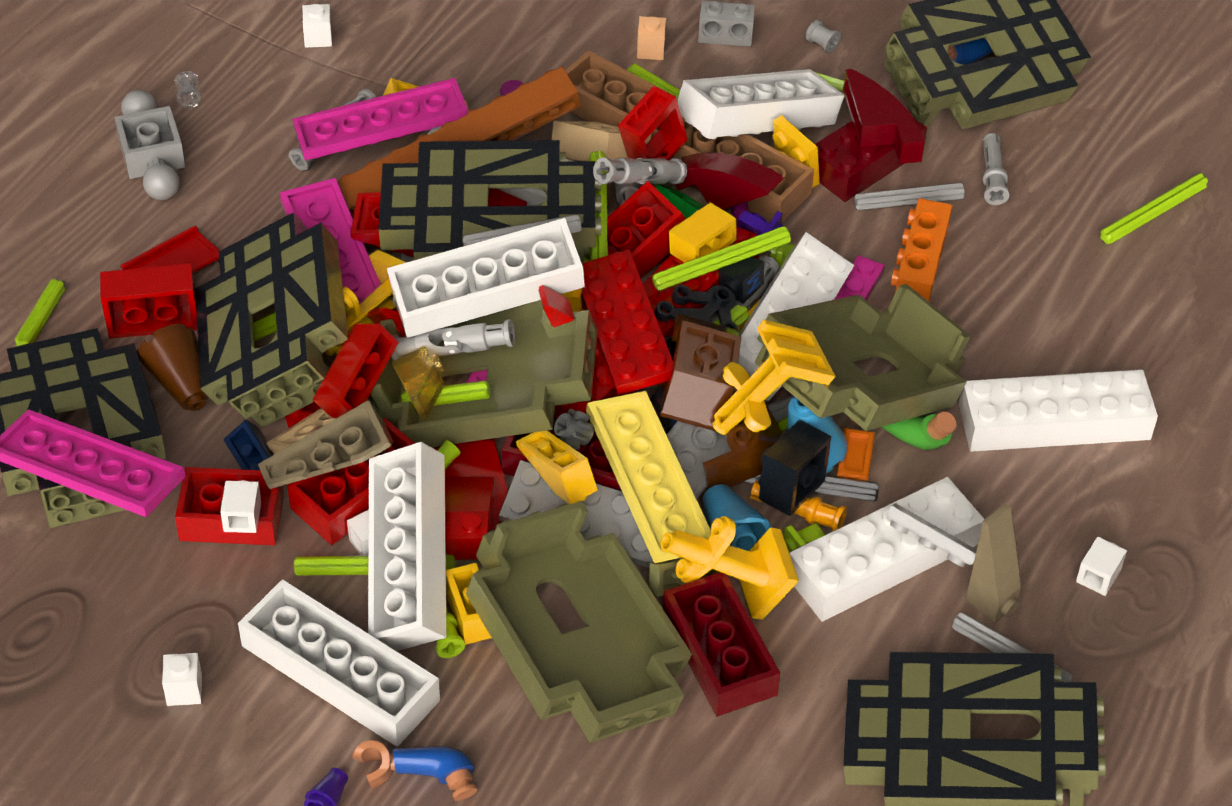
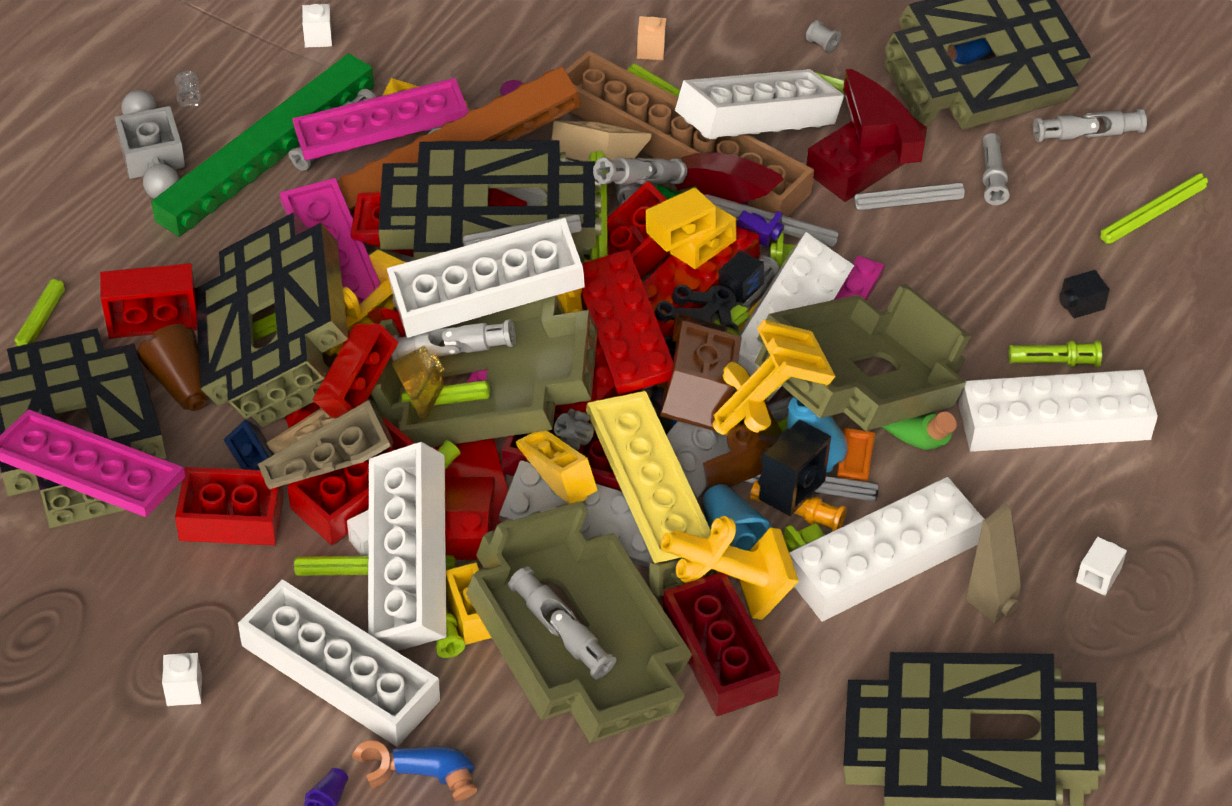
(181, 249): red door -> none
(240, 506): white brick -> none
(257, 147): none -> green brick
(556, 306): red slope -> none
(576, 637): none -> light grey piece
(651, 111): red window -> none
(680, 219): none -> yellow brick
(721, 258): lime axle -> none
(726, 23): light grey brick -> none
(791, 226): none -> light grey axle
(795, 145): yellow plate -> none
(923, 246): orange brick -> none
(931, 535): tile -> none
(992, 639): light grey axle -> none
(1018, 353): none -> lime pin
(1069, 126): none -> light grey piece
(1084, 294): none -> black brick

